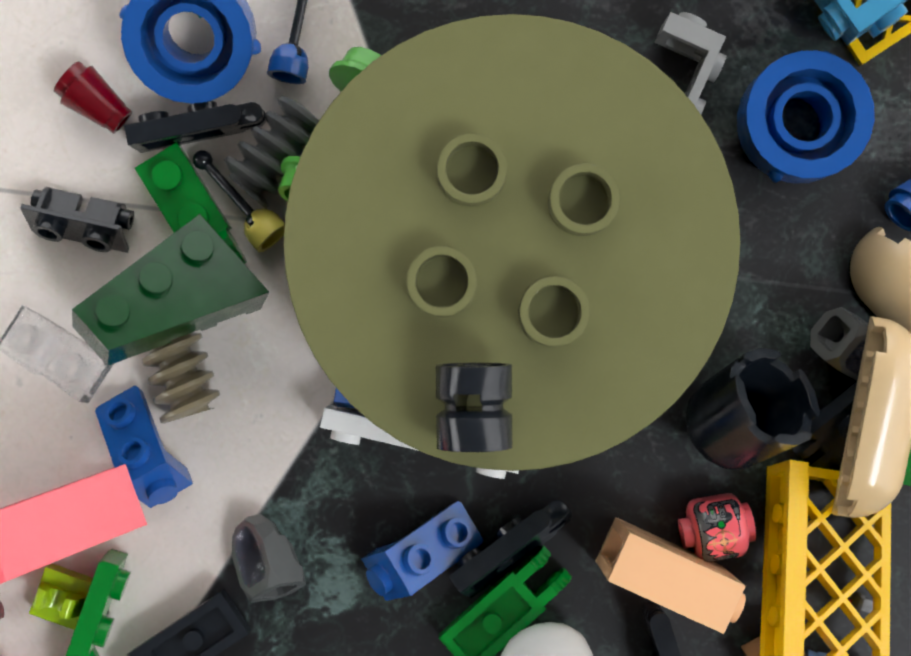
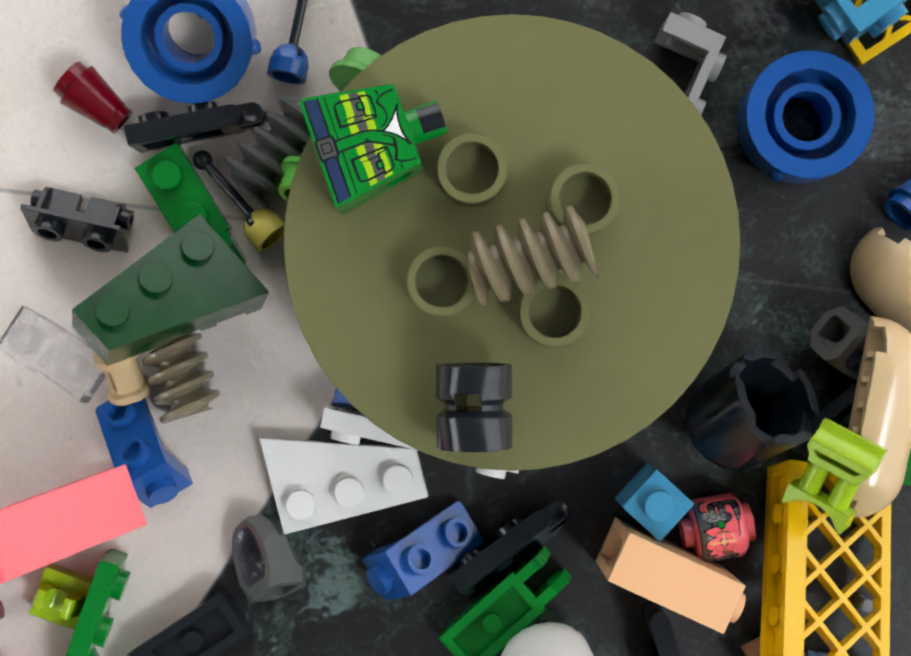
(125, 380): none -> tan bush
(337, 481): none -> white wing
(368, 141): none -> torso
(530, 255): none -> dark tan piece
(654, 501): none -> dark azure brick
(844, 455): none -> lime piece

